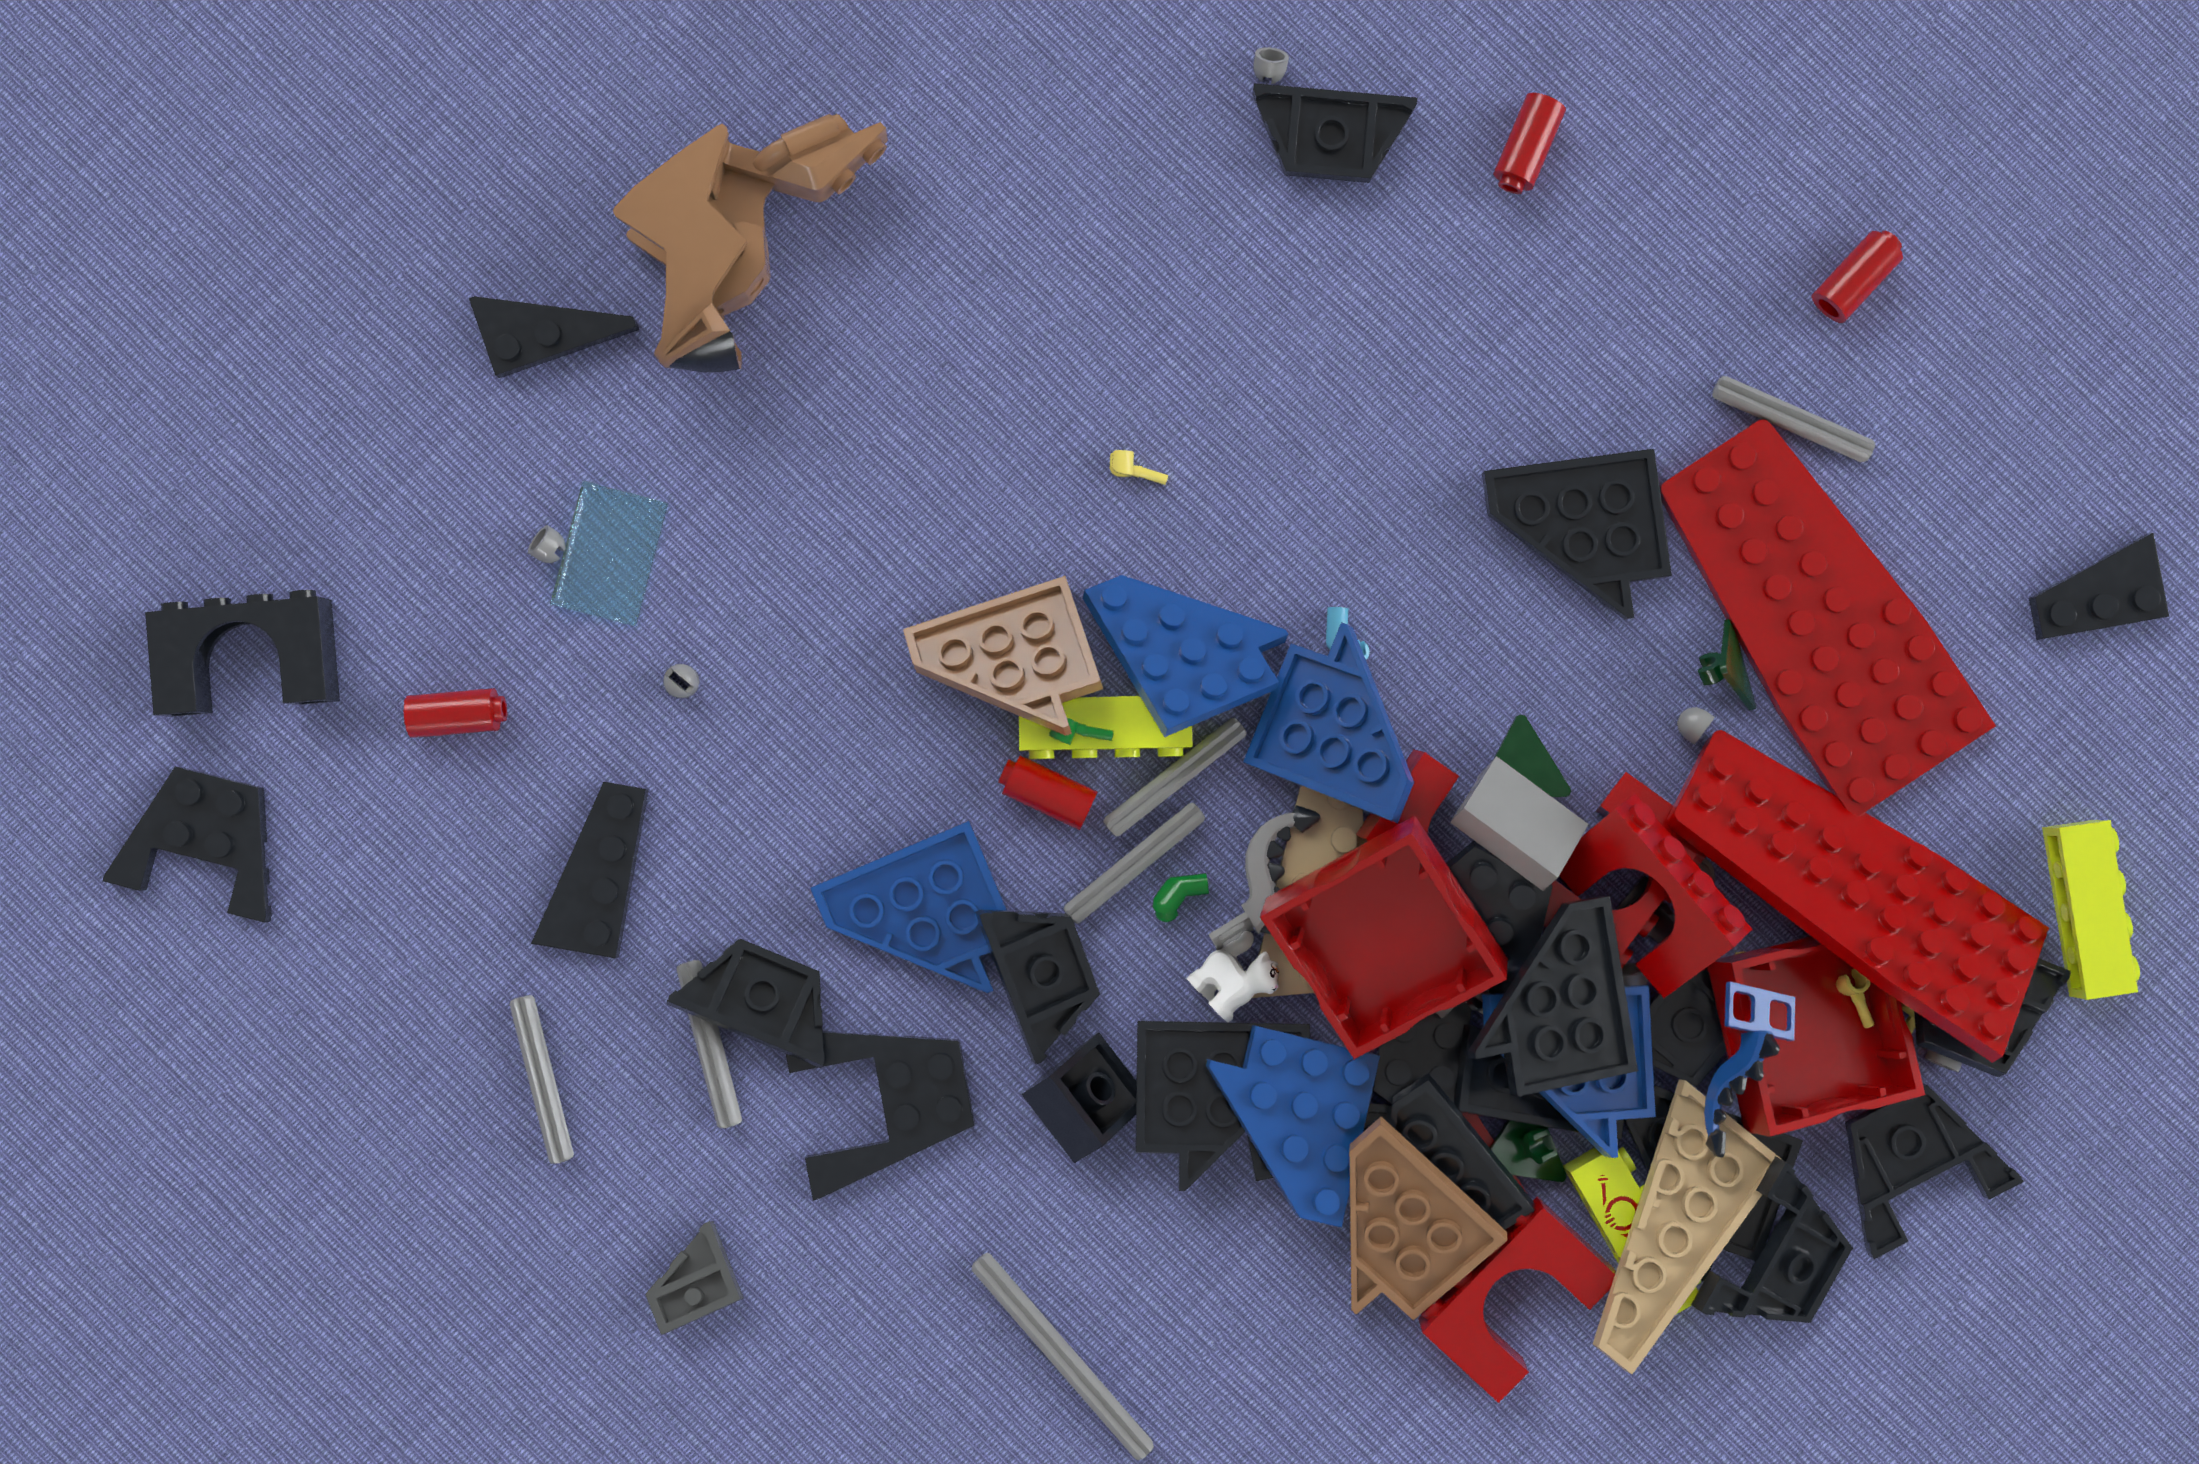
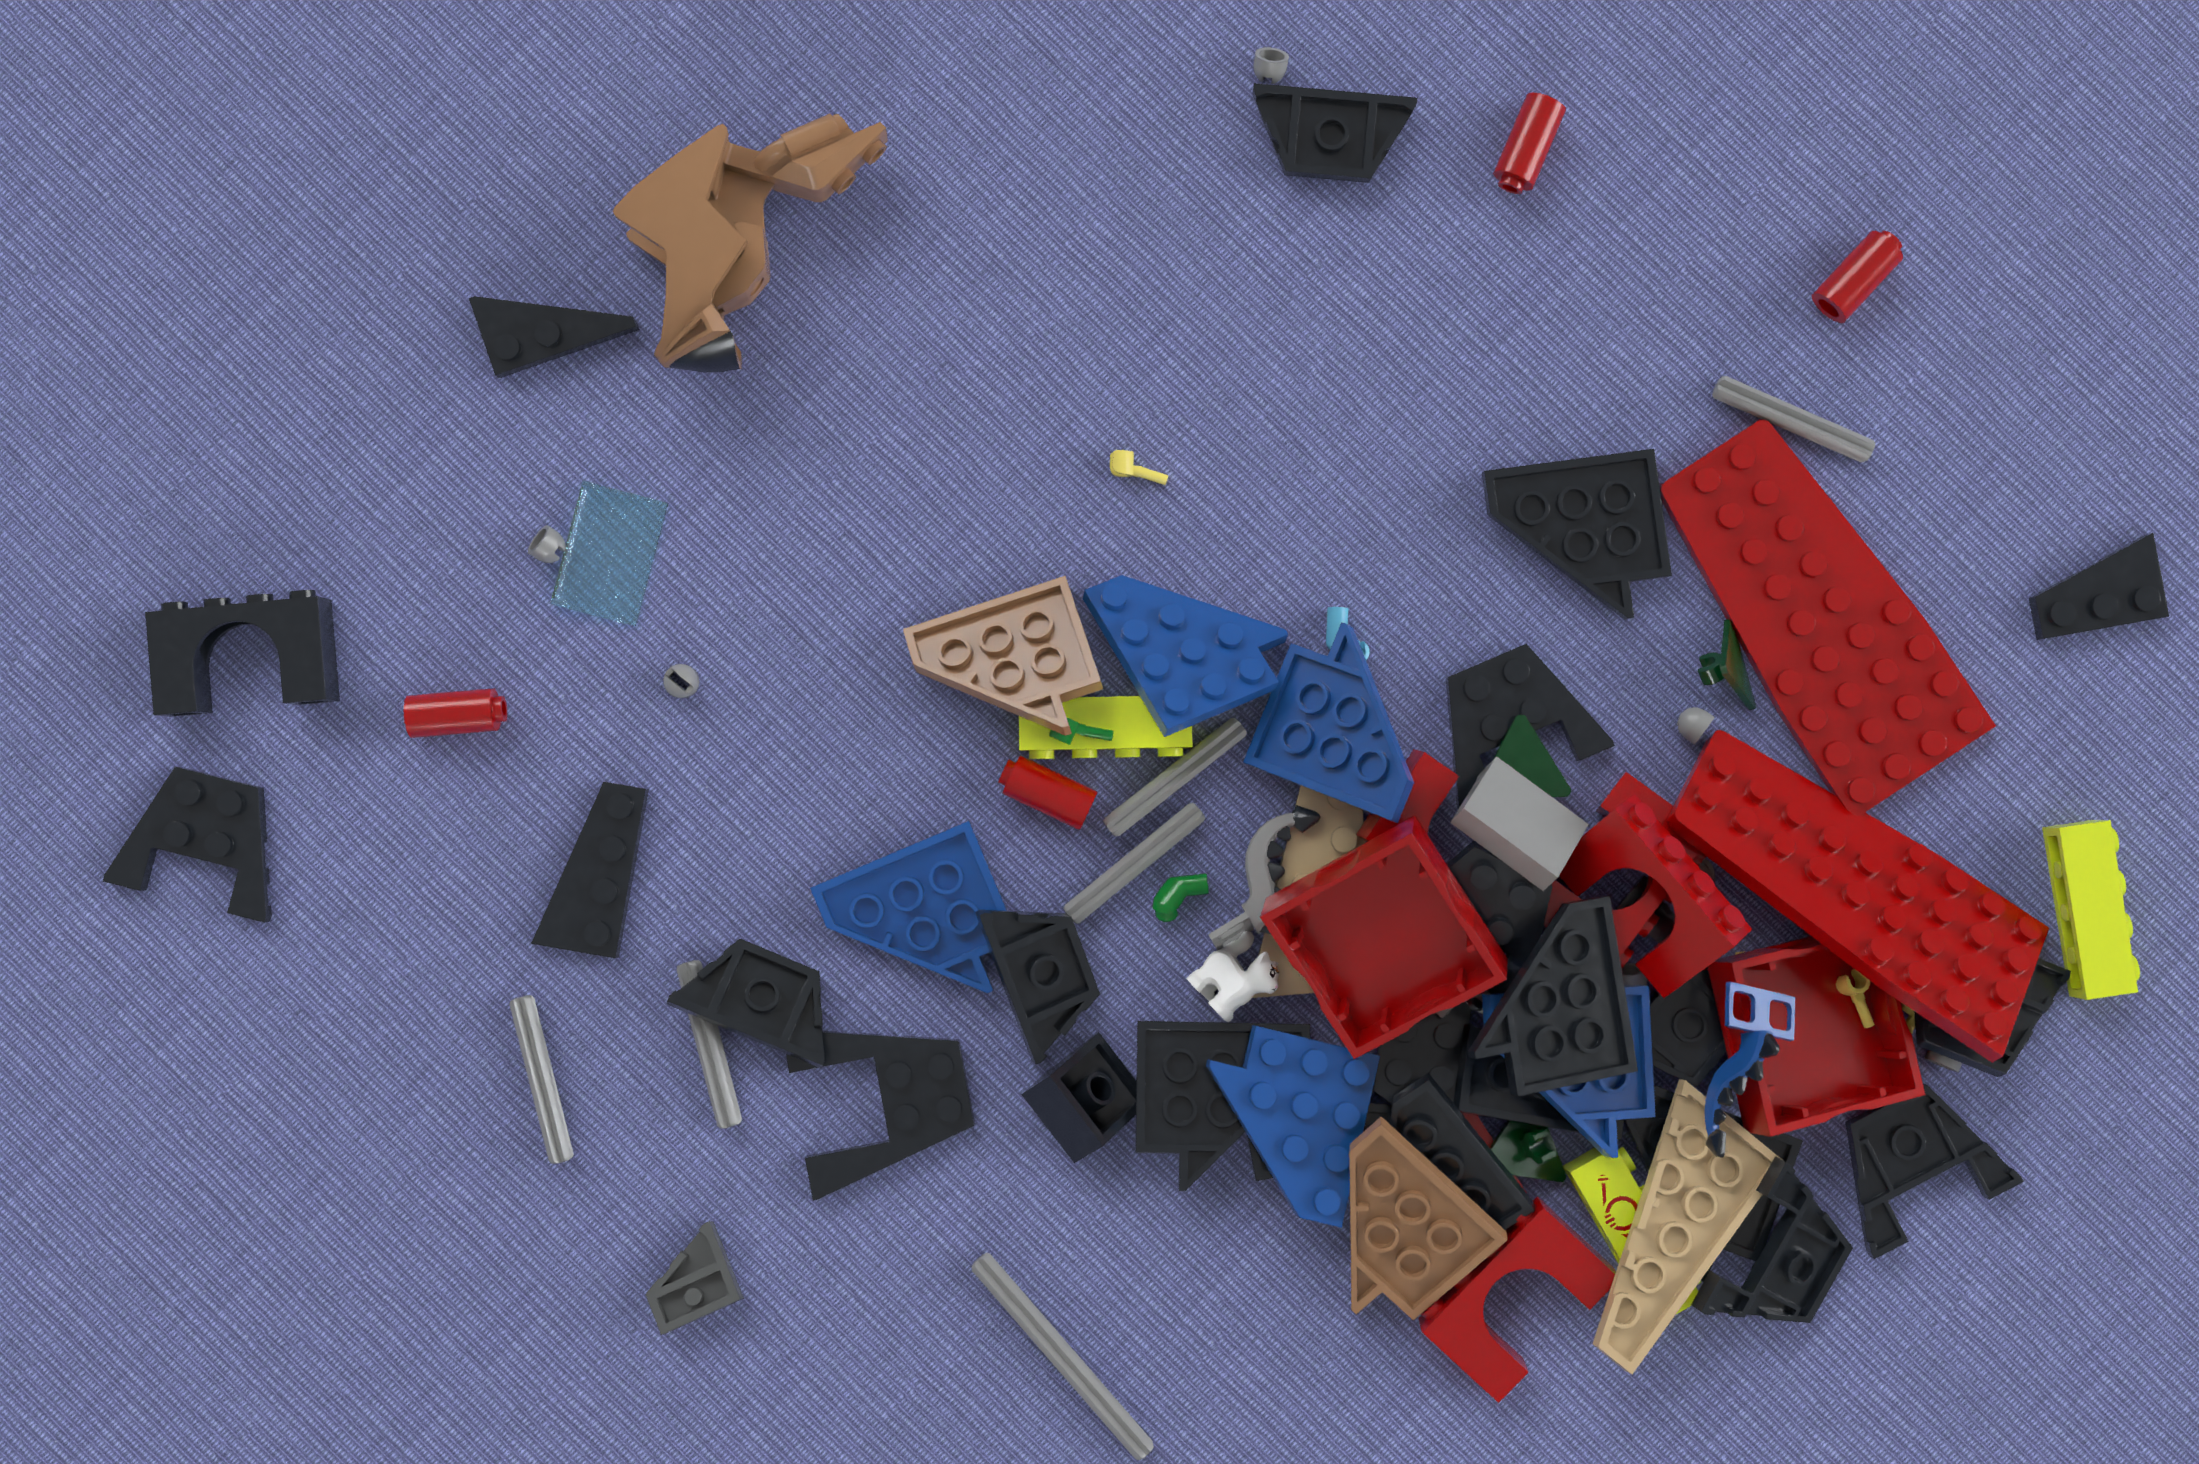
(1496, 691): none -> black wing

